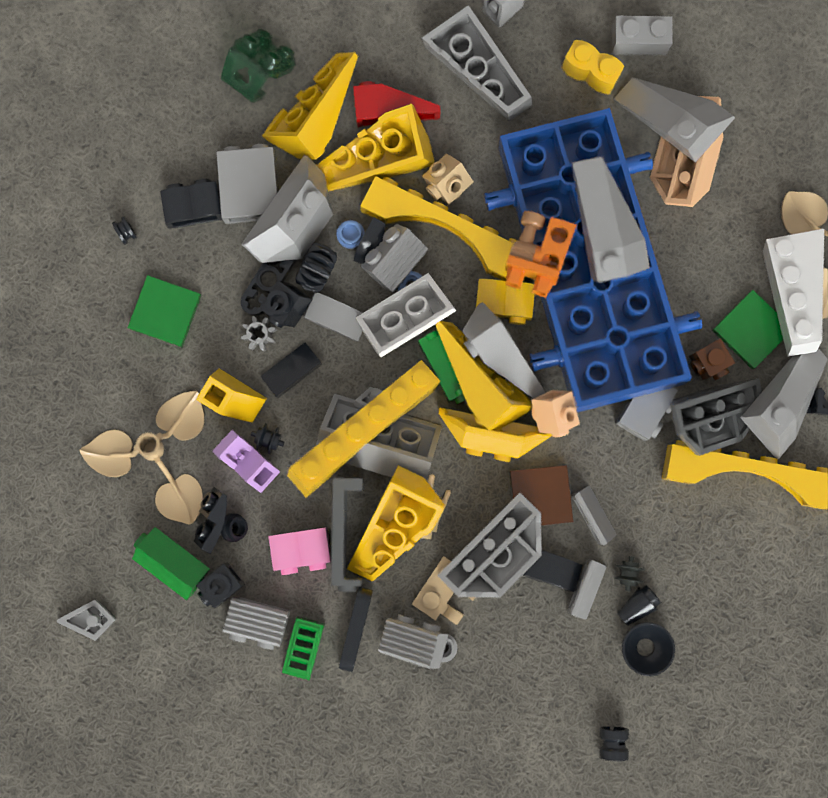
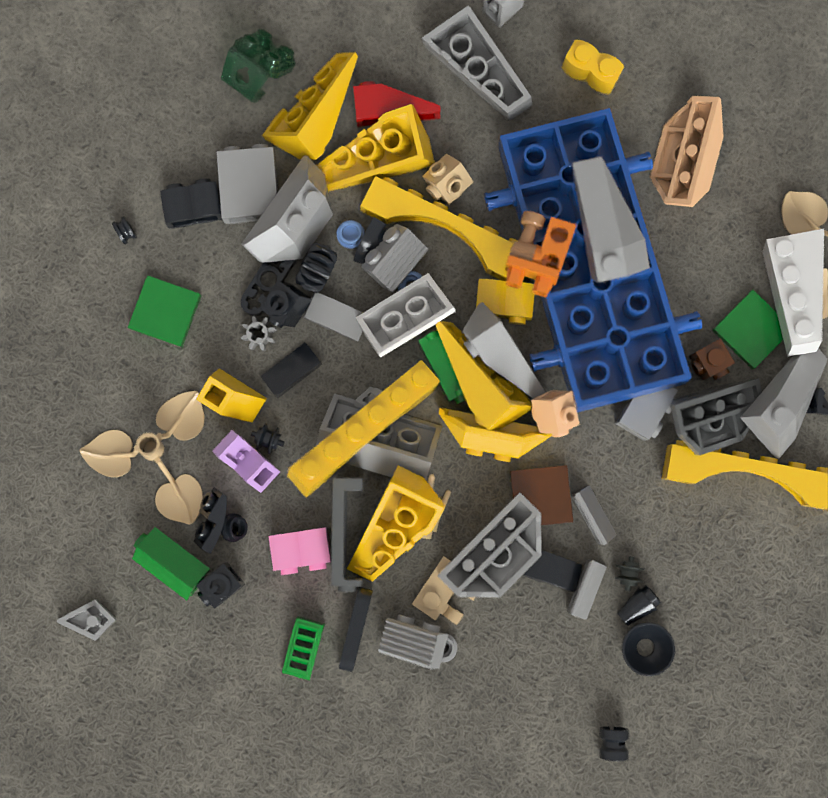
(256, 622): light grey brick -> none
(641, 35): light grey brick -> none
(677, 116): light grey wedge -> none

